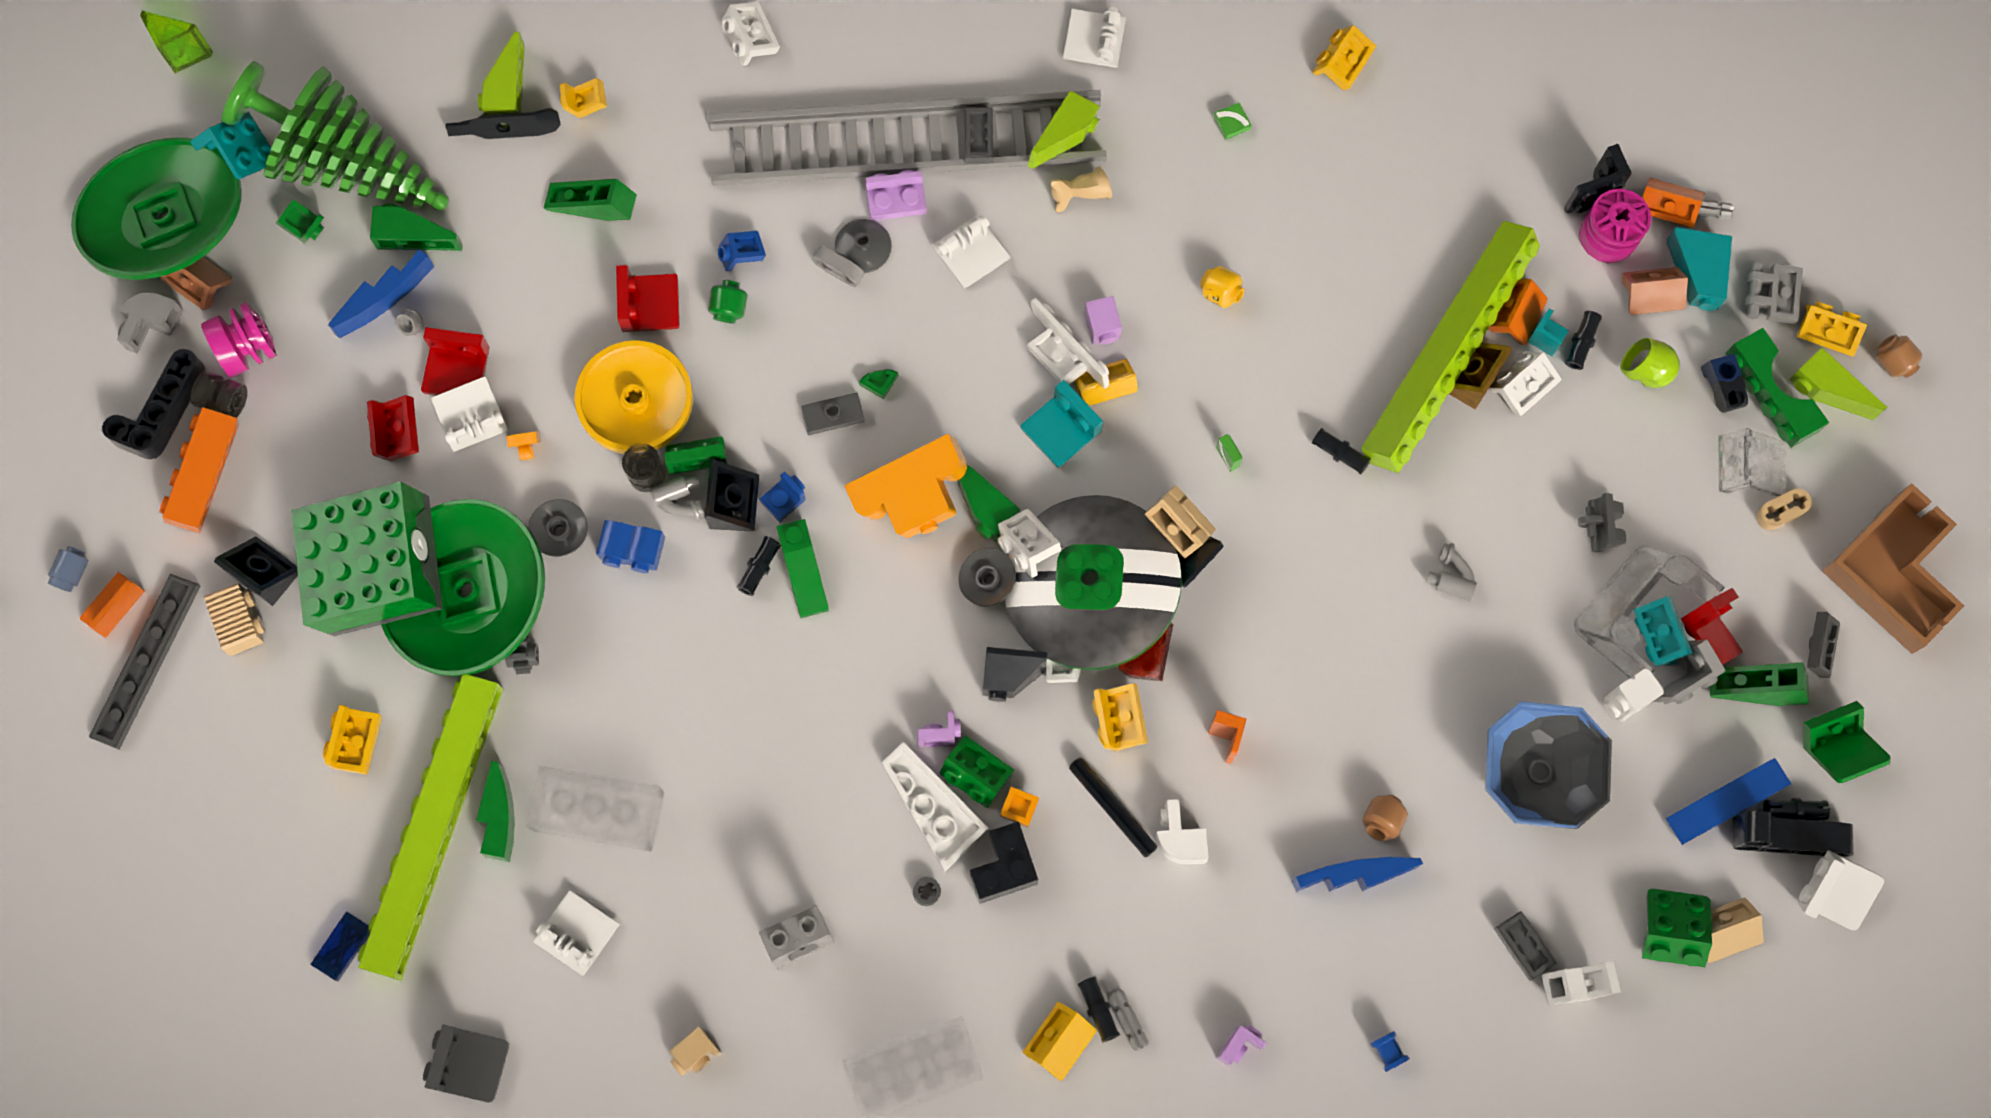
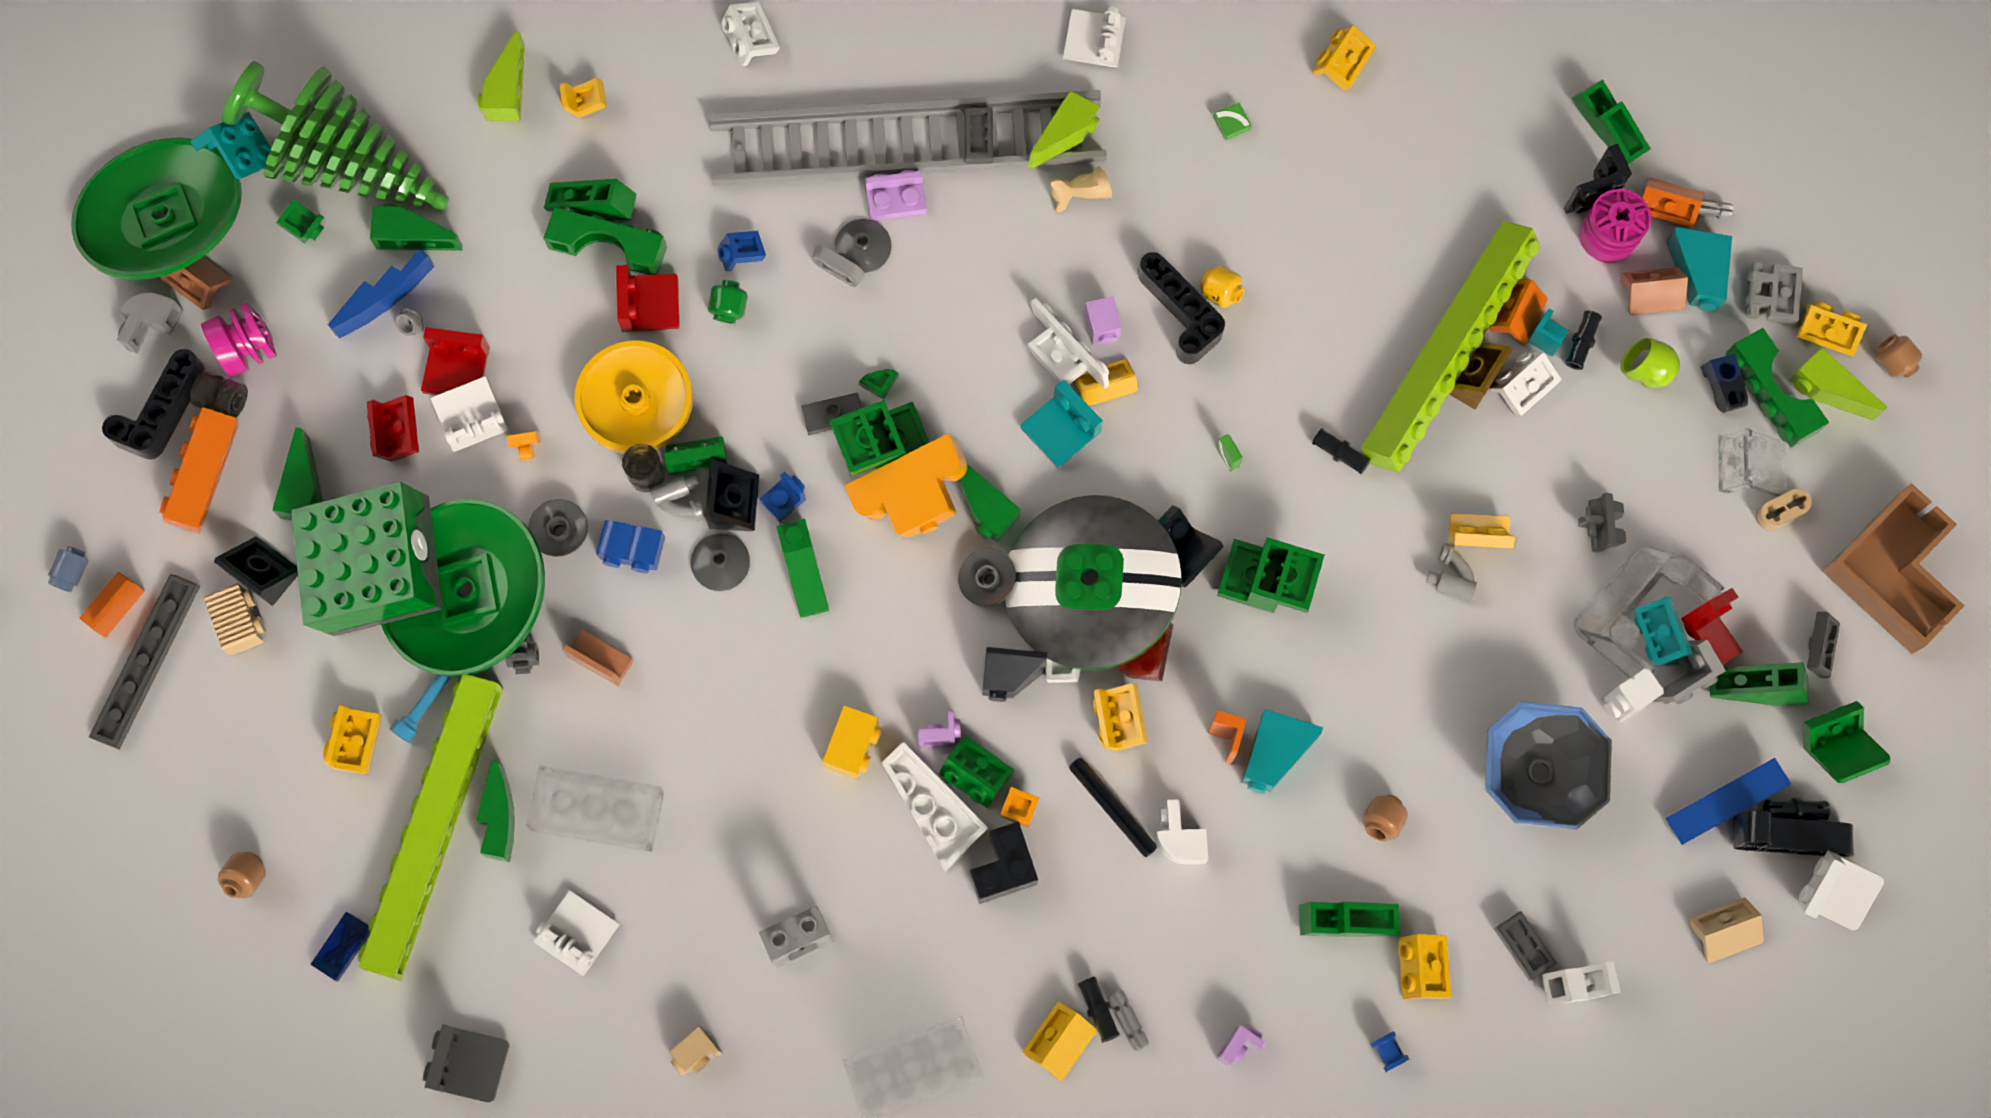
(176, 40): clear neon green slope -> none
(241, 875): none -> medium nougat head
(299, 479): none -> green slope
(407, 725): none -> dark azure piece
(517, 125): black piece -> none
(572, 231): none -> green arch
(599, 657): none -> nougat panel
(723, 575): none -> dark grey dish
(758, 566): black pin -> none
(852, 742): none -> yellow brick
(877, 435): none -> green bracket
(931, 899): dark grey bush -> none
(971, 251): white hinge -> none
(1027, 541): white bracket -> none
(1175, 303): none -> black beam
(1180, 521): tan brick -> none
(1271, 575): none -> green bracket
(1276, 749): none -> teal slope
(1349, 919): none -> green slope
(1366, 871): blue slope -> none
(1424, 966): none -> yellow bracket
(1480, 530): none -> yellow bracket
(1611, 120): none -> green slope
(1678, 928): green bracket -> none

